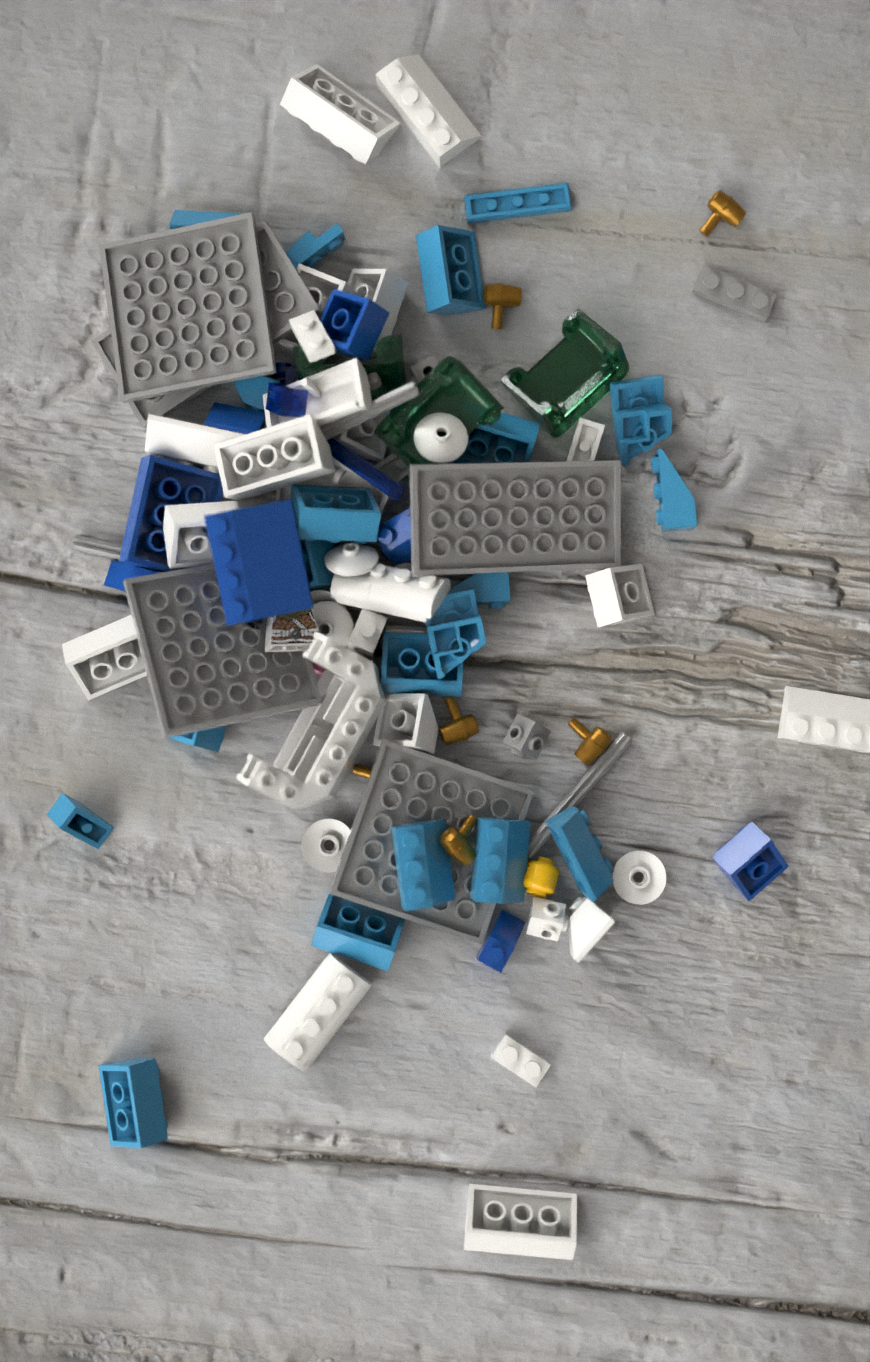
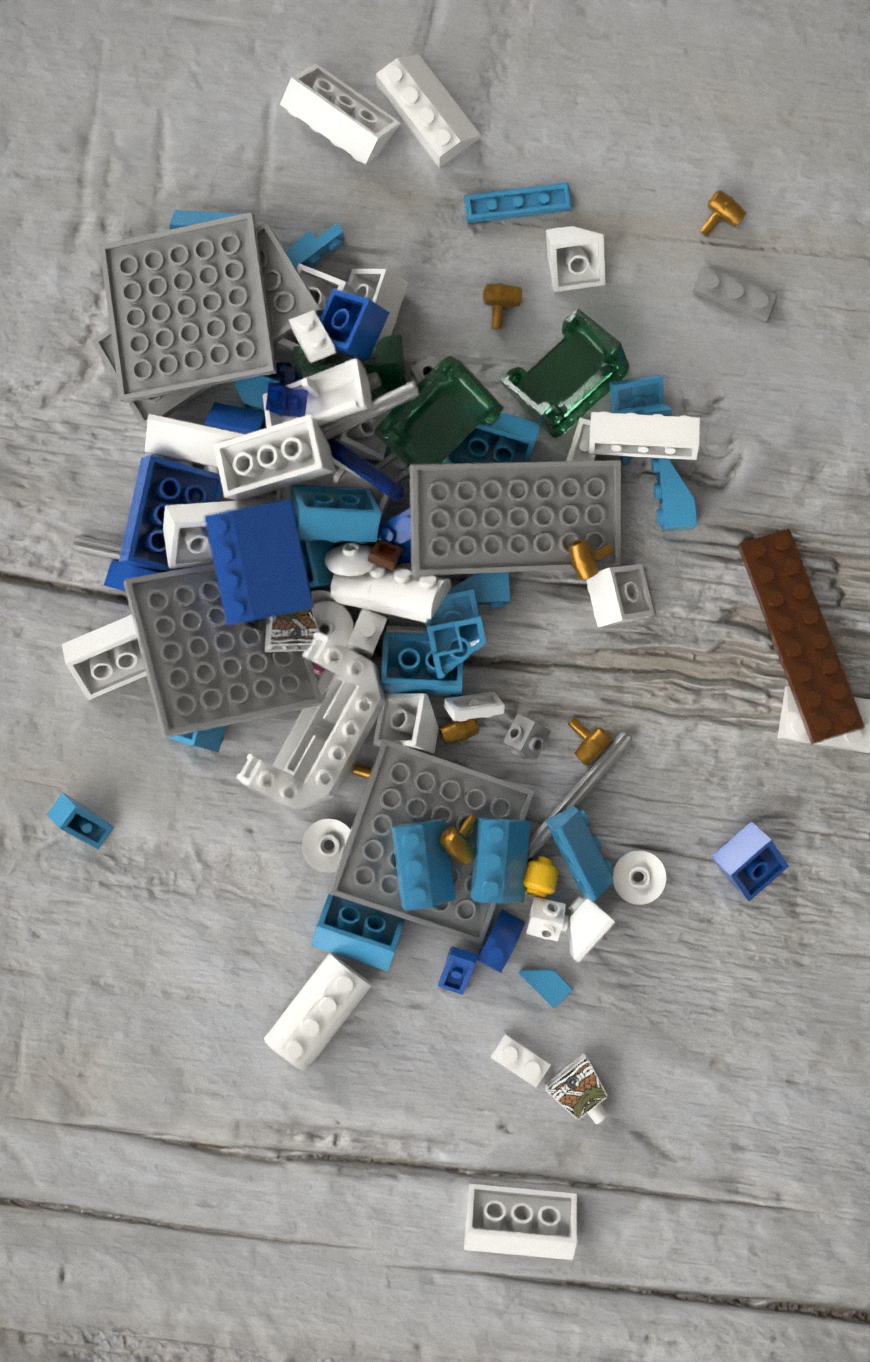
(133, 1103): dark azure slope -> none
(385, 554): none -> reddish brown tile
(437, 448): white dish -> none
(450, 270): dark azure slope -> none
(457, 970): none -> blue slope
(474, 706): none -> white plate
(547, 984): none -> dark azure tile
(575, 258): none -> white slope
(579, 1090): none -> torso
(585, 560): none -> pearl gold piece
(644, 435): none -> white brick
(800, 636): none -> reddish brown plate

